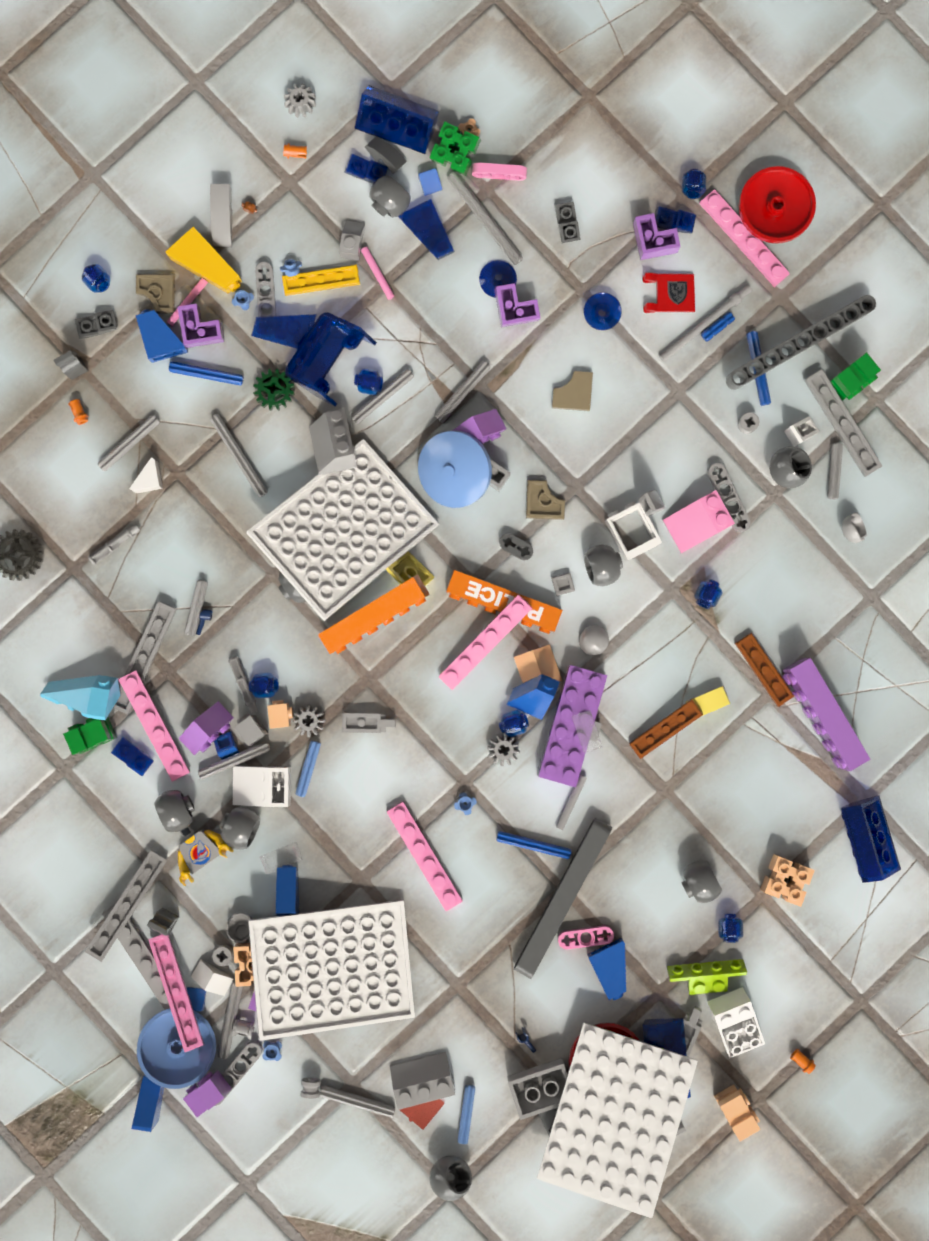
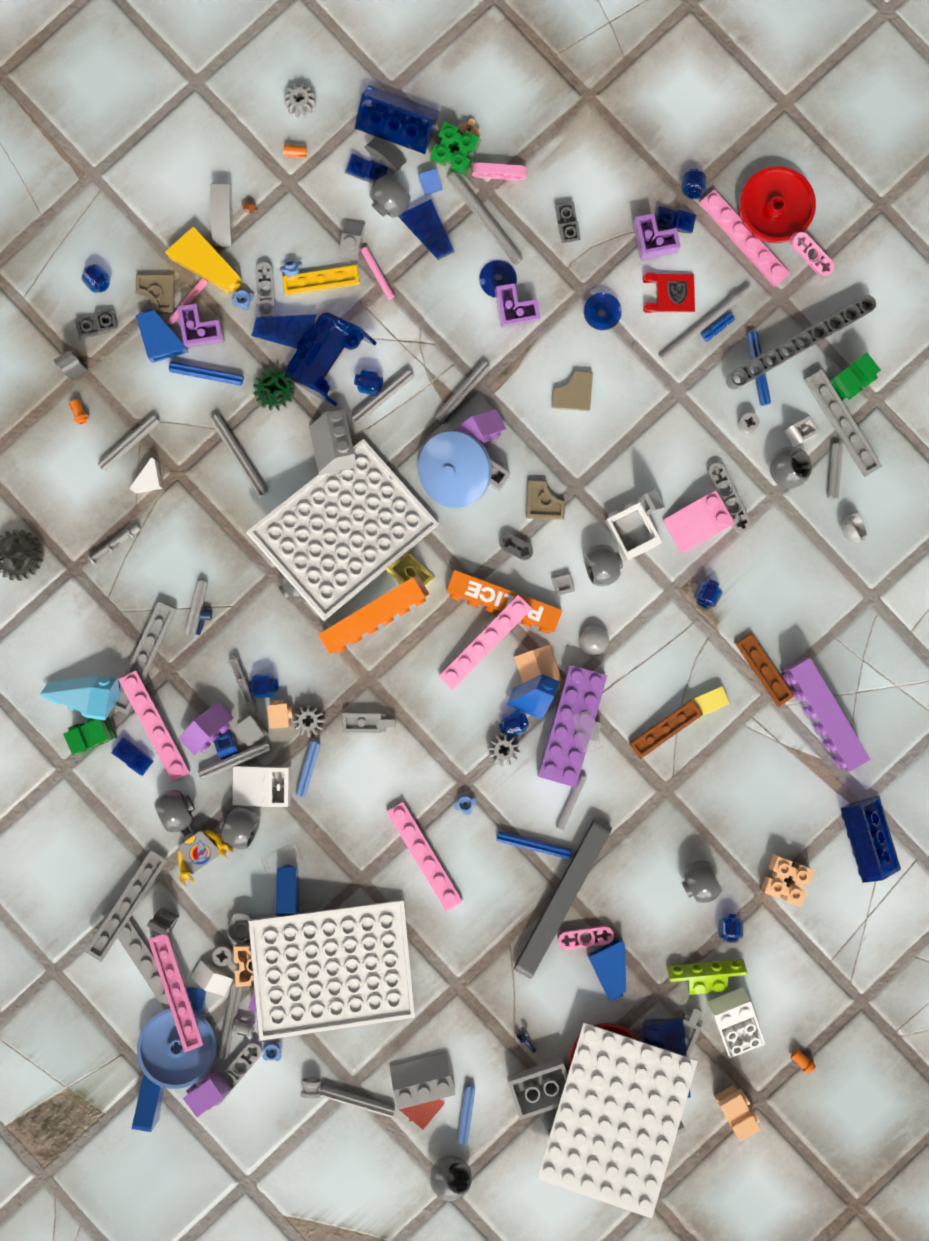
(803, 253): none -> bright pink beam

